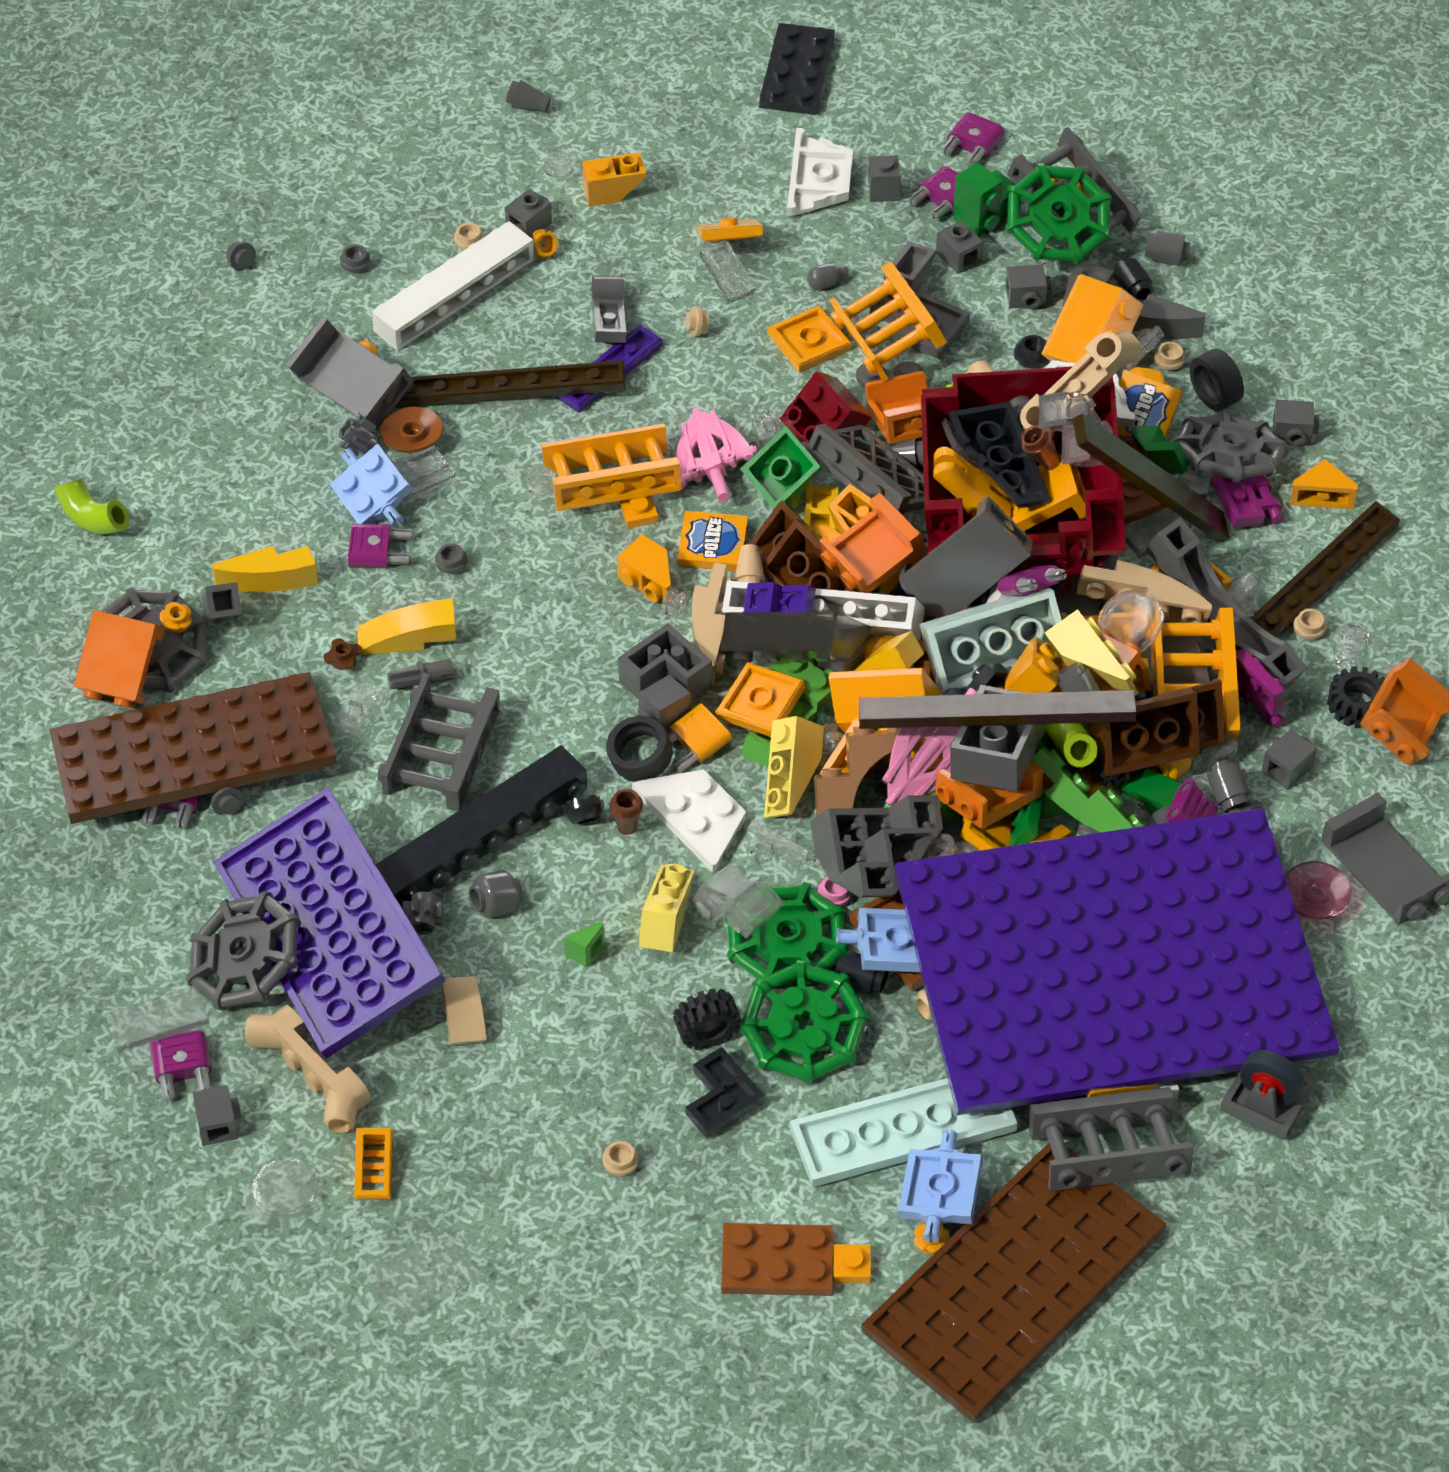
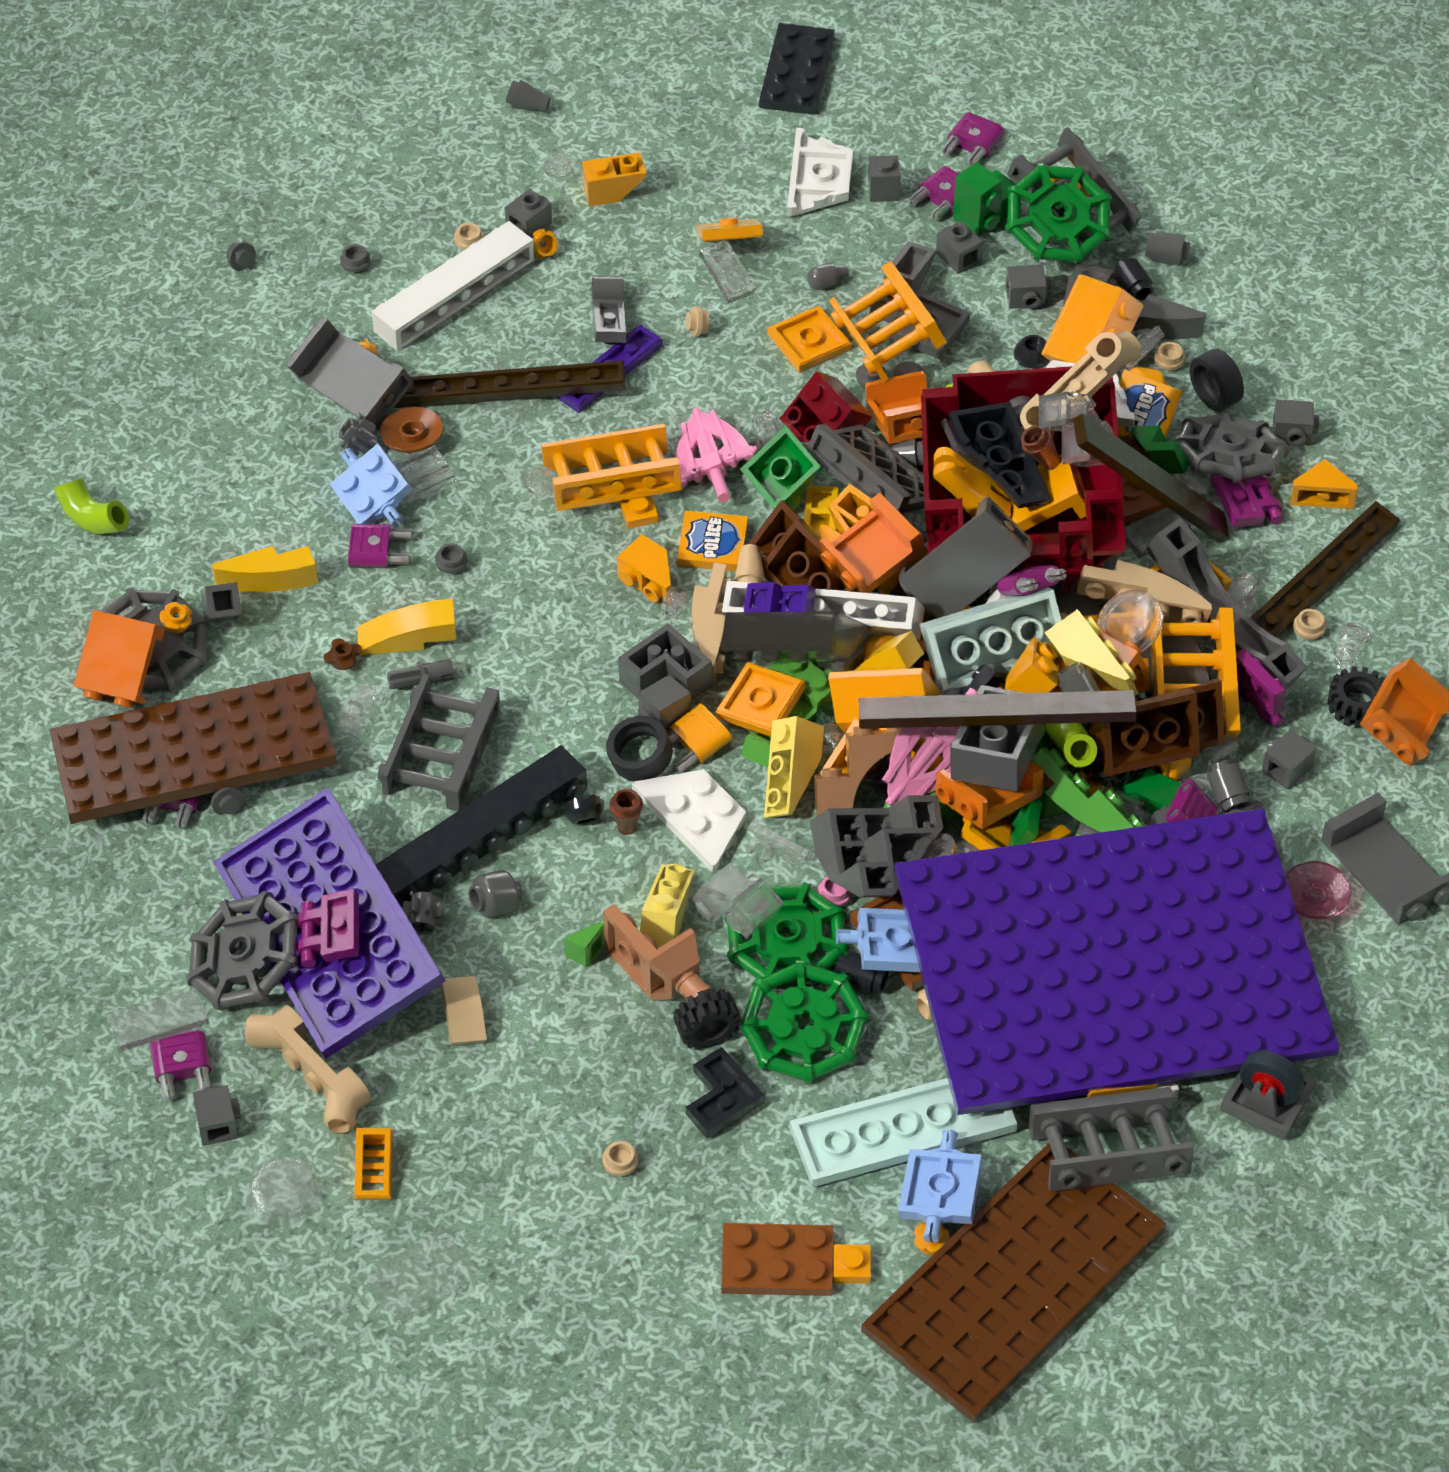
(338, 928): none -> magenta plate
(660, 971): none -> nougat plate

